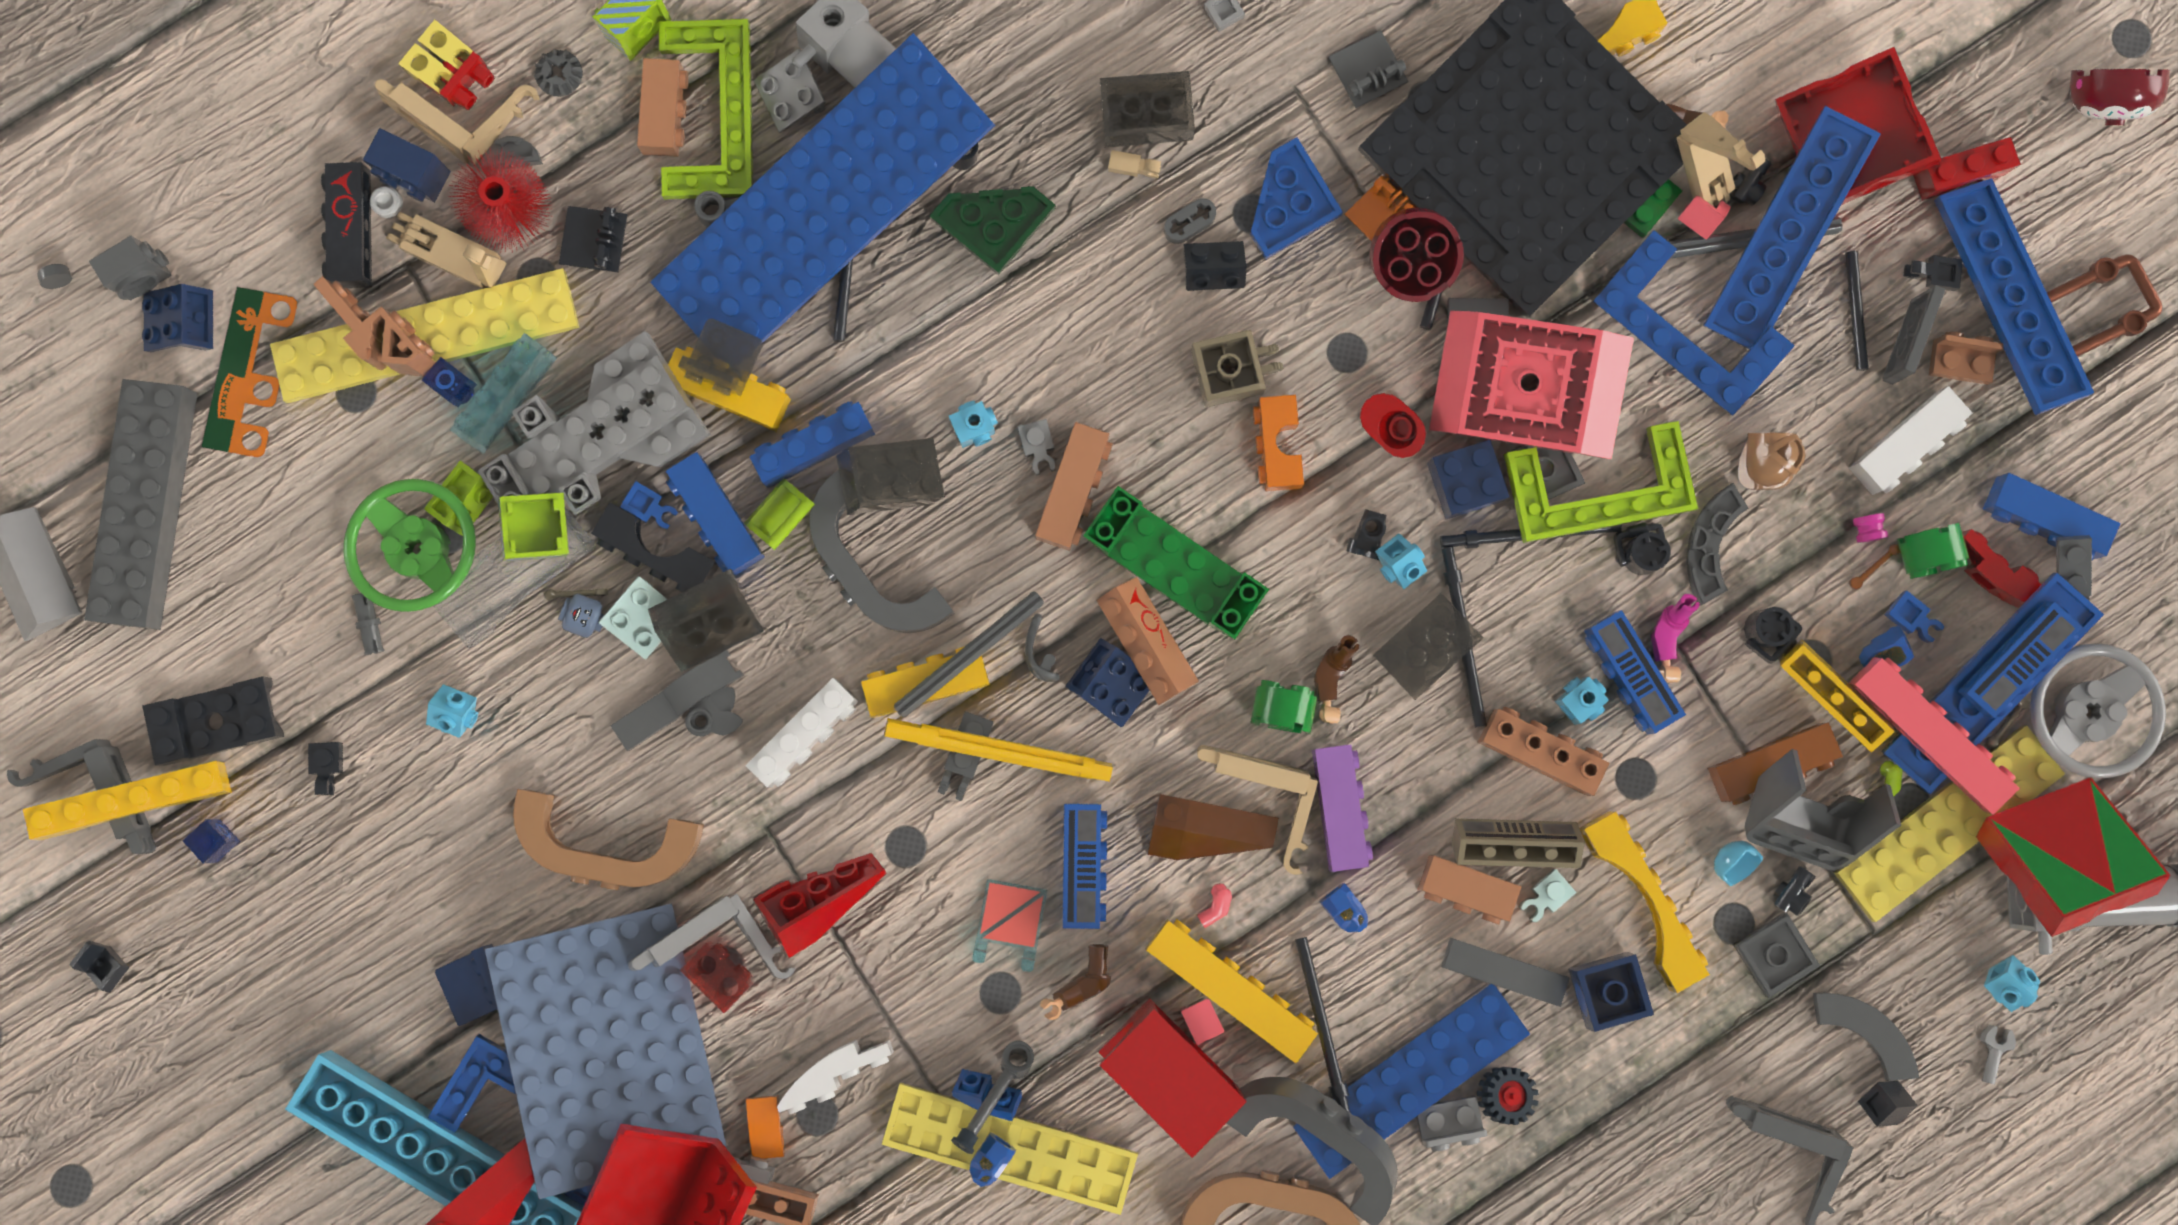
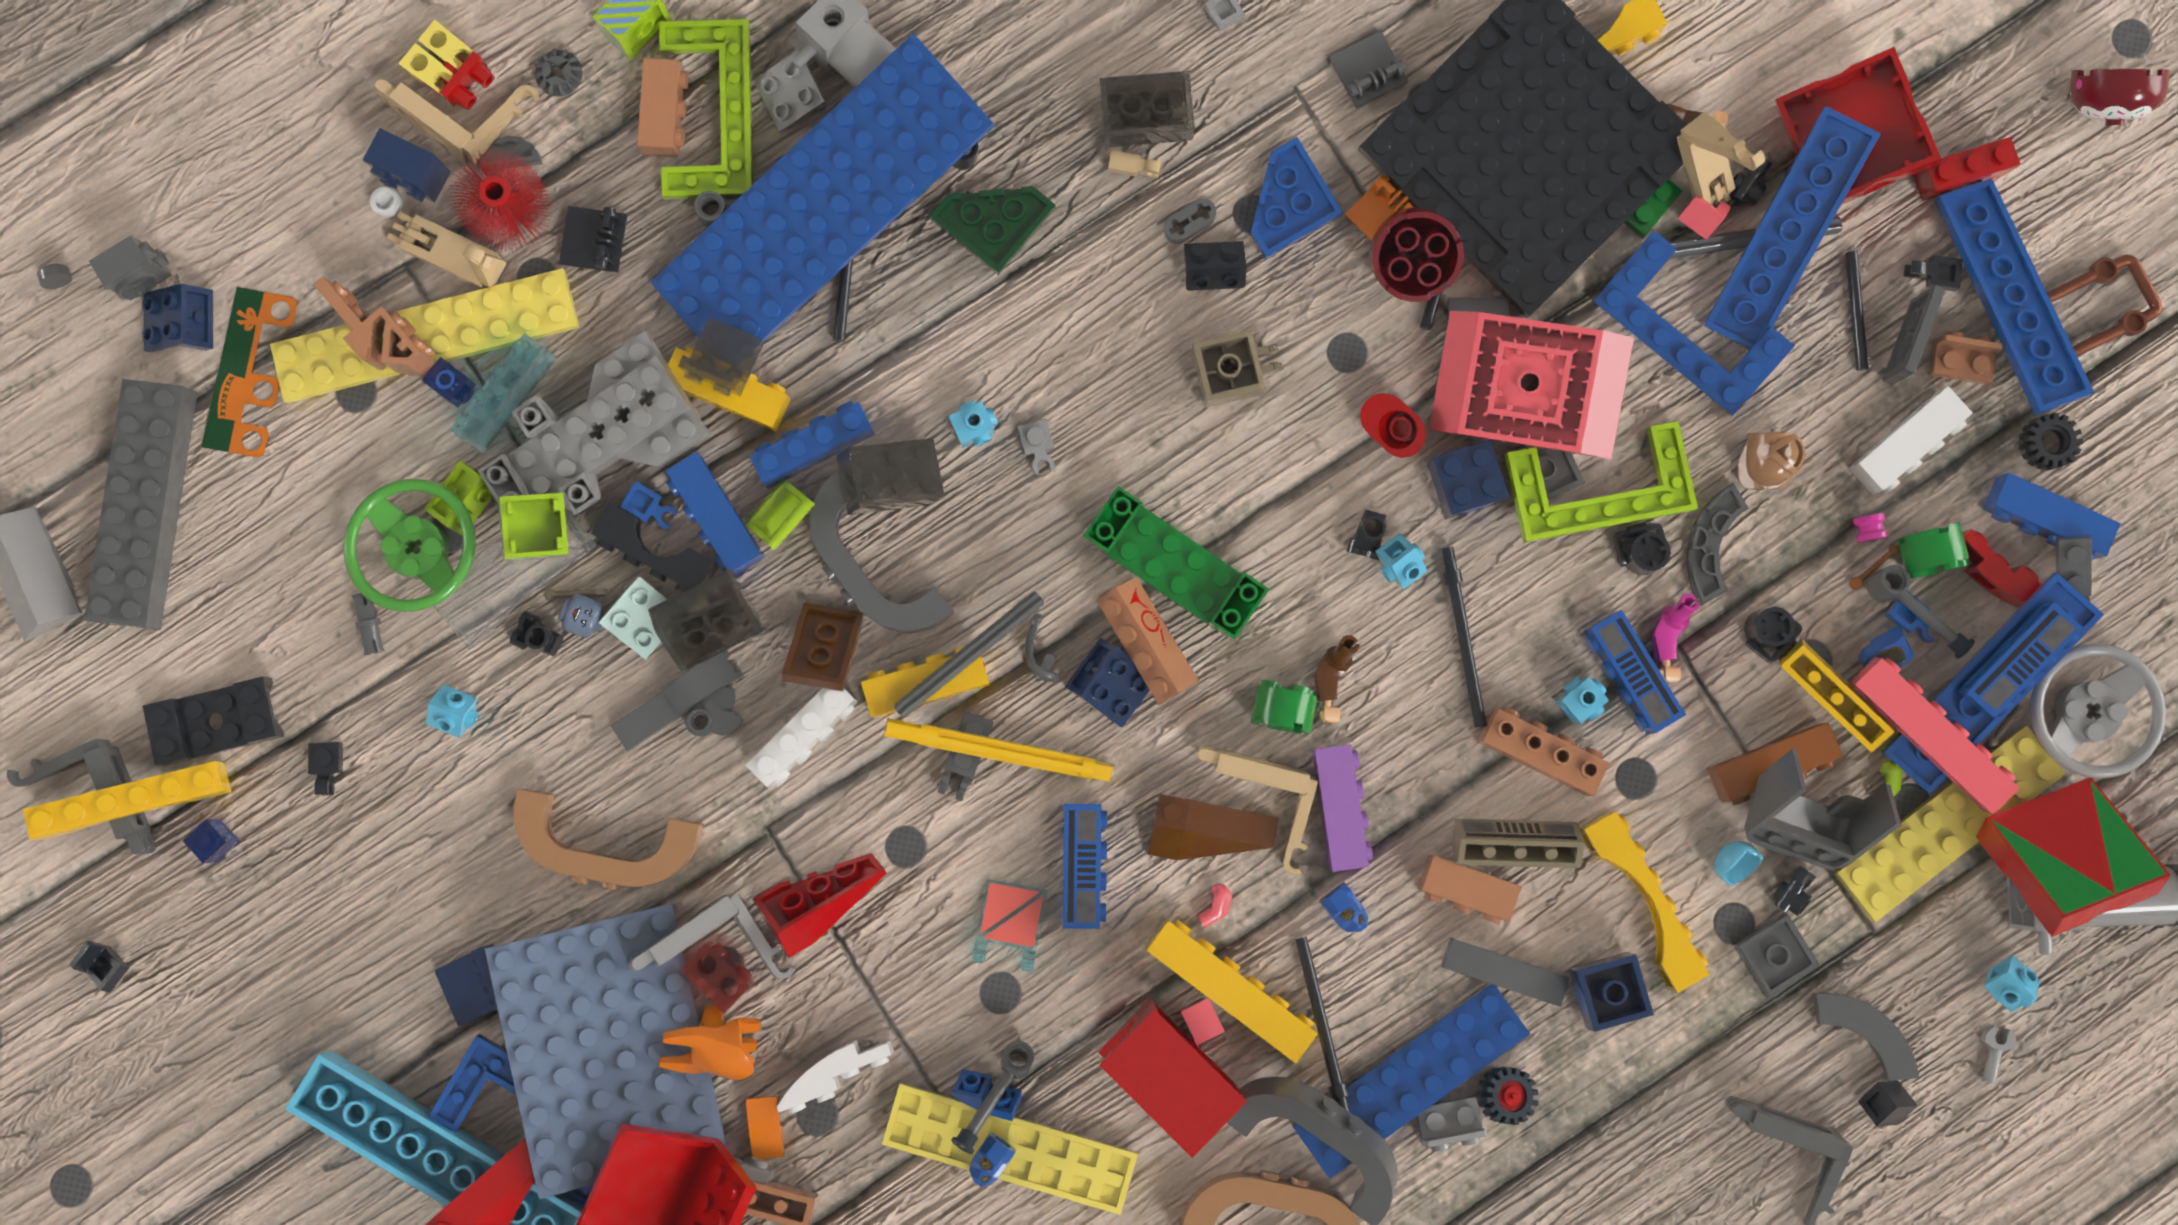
(347, 224): black brick -> none
(535, 635): none -> black plate
(714, 1046): none -> orange piece
(822, 647): none -> reddish brown plate
(1072, 487): nougat brick -> none
(1083, 987): reddish brown arm -> none
(1278, 469): orange arch -> none
(1428, 646): clear smoke brick -> none
(1473, 539): black bar -> none
(1551, 893): light aqua plate -> none
(1899, 584): none -> dark grey piece
(2065, 433): none -> black tyre

